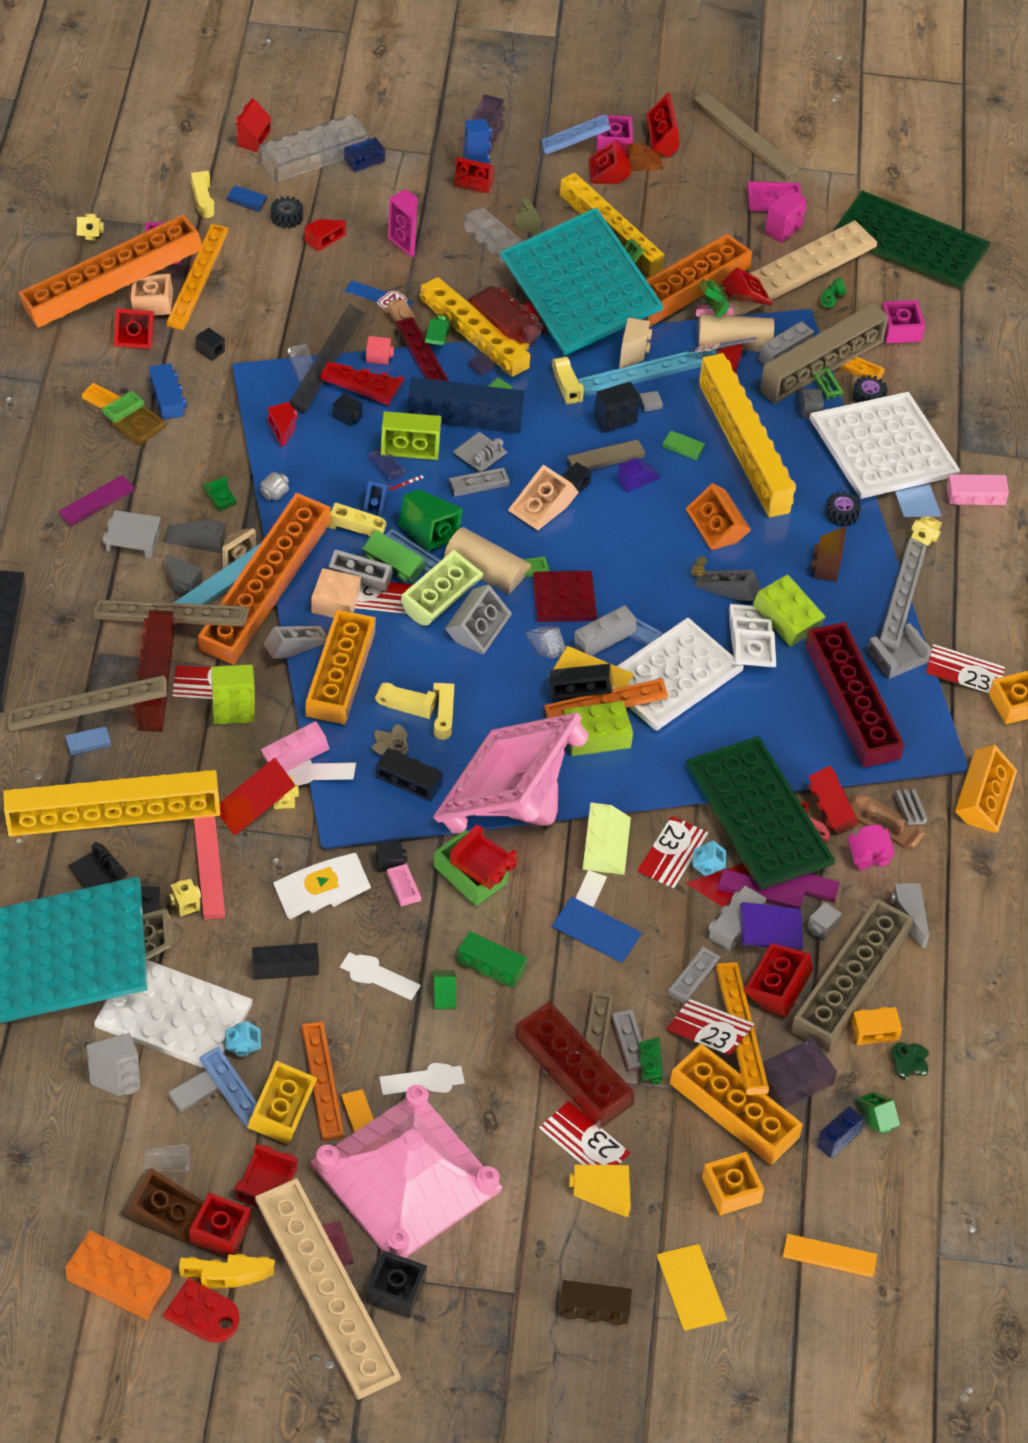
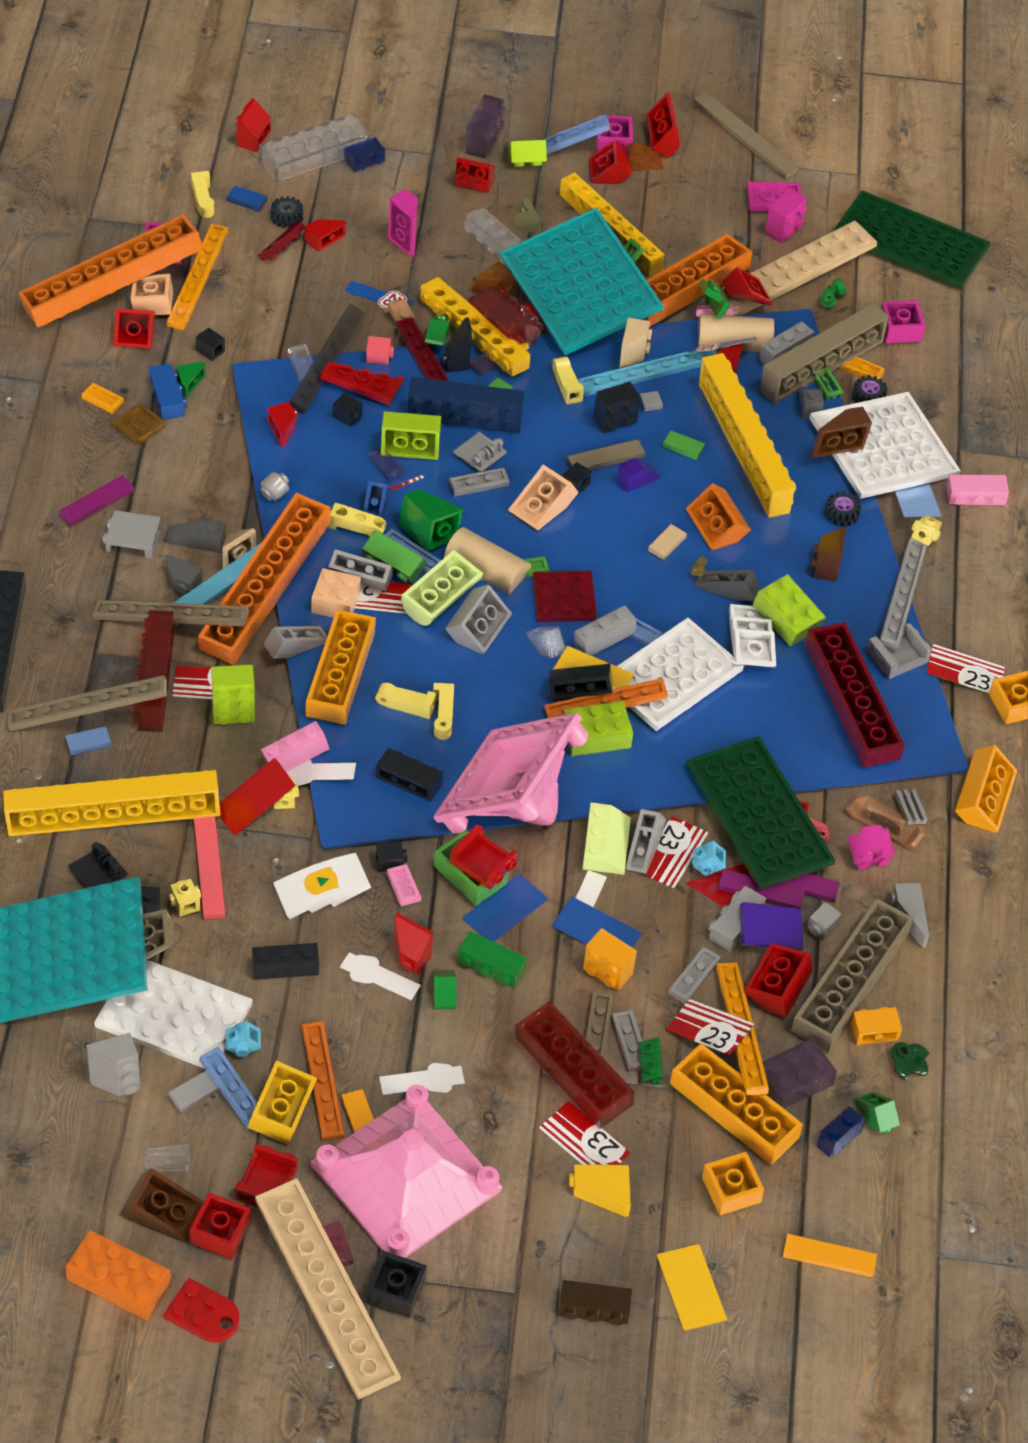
(84, 222): light yellow brick -> none
(123, 406): bright green tile -> none
(190, 376): none -> green slope
(219, 493): green slope -> none
(235, 1273): yellow slope -> none
(282, 241): none -> dark red plate
(395, 740): dark tan plate -> none
(412, 943): none -> red slope
(458, 348): none -> black slope
(477, 140): blue brick -> none
(494, 276): none -> clear orange slope
(505, 908): none -> blue sticker
(527, 152): none -> lime slope
(609, 960): none -> light orange brick
(645, 840): none -> light grey slope
(667, 542): none -> tan tile
(833, 800): red brick -> none
(843, 433): none -> reddish brown slope

